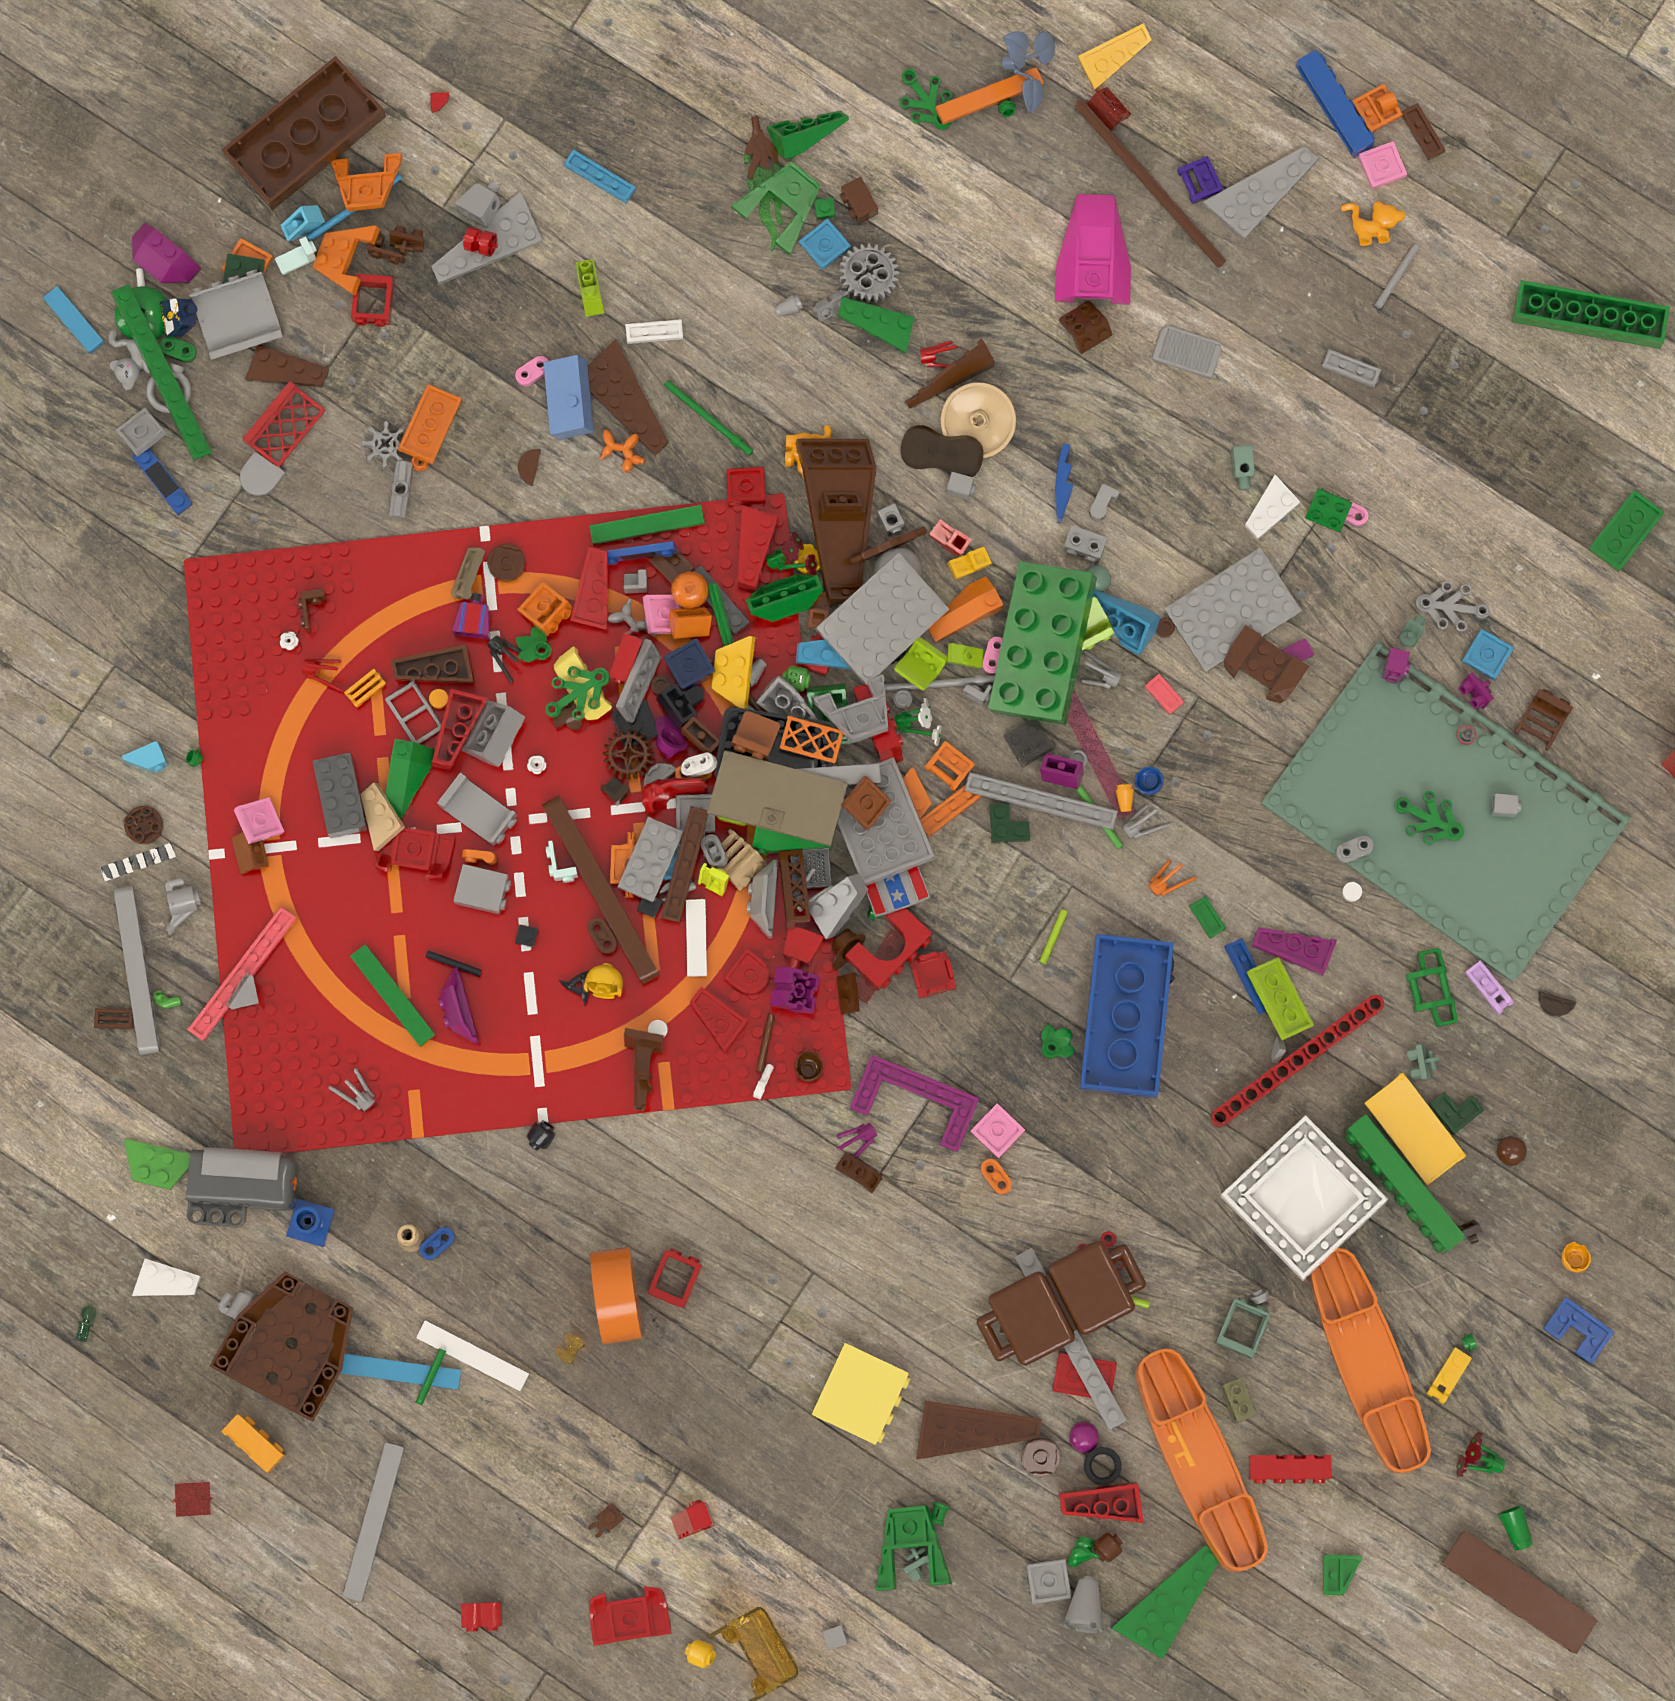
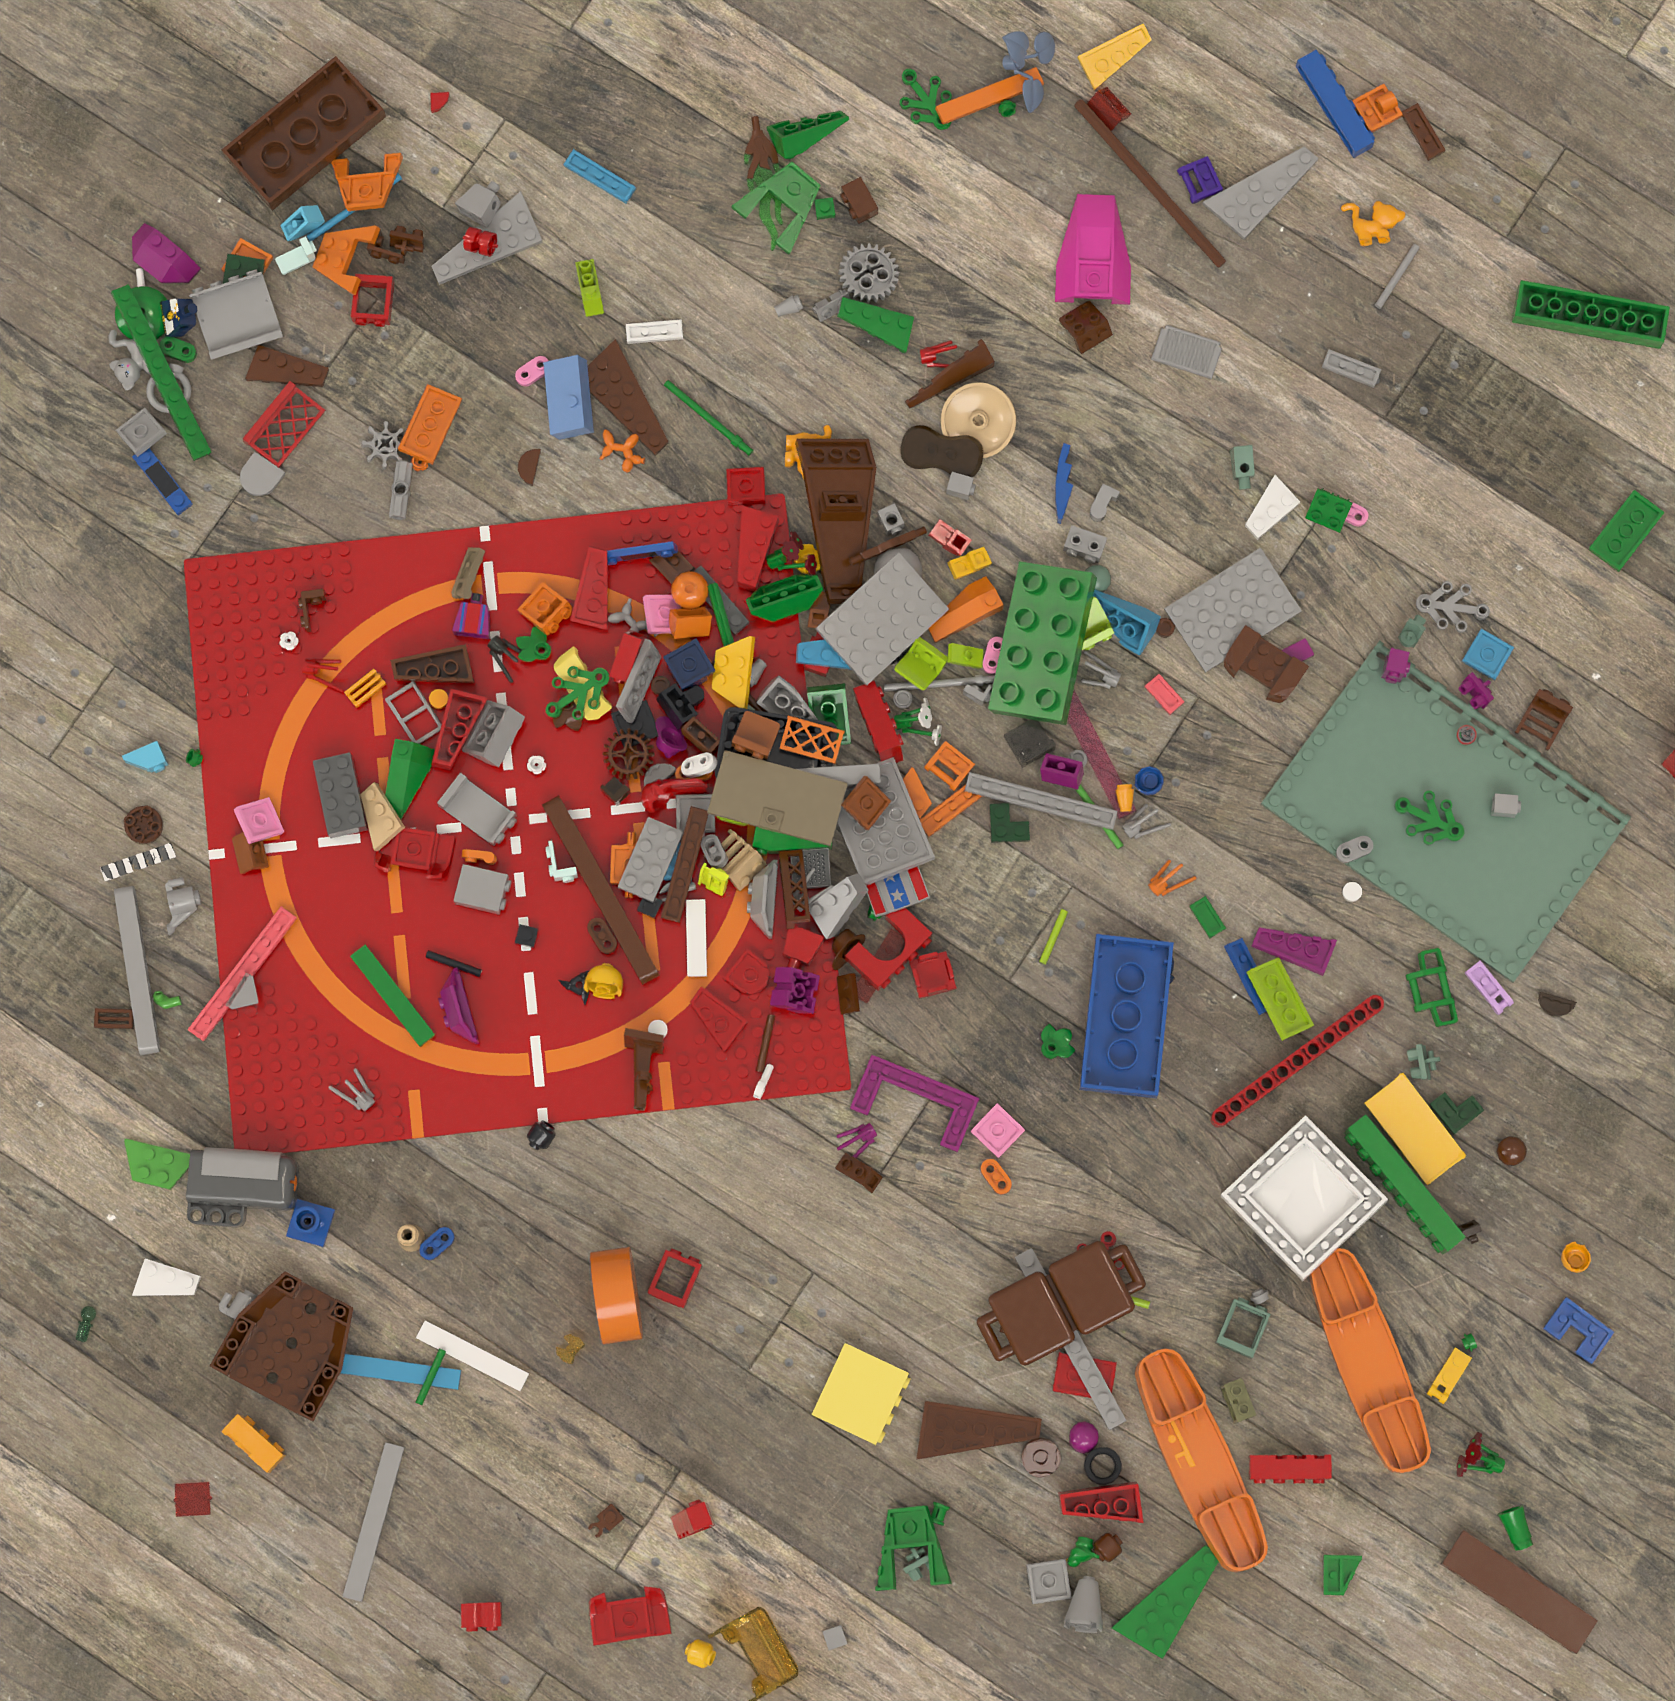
(73, 320): dark azure tile -> none
(506, 562): reddish brown tile -> none
(636, 582): light grey panel -> none
(647, 525): green tile -> none
(797, 677): bright green head -> none
(808, 1066): reddish brown hair -> none
(824, 244): dark azure plate -> none
(861, 718): light grey wing -> none
(1278, 1050): light grey tile -> none
(1382, 165): bright pink tile -> none

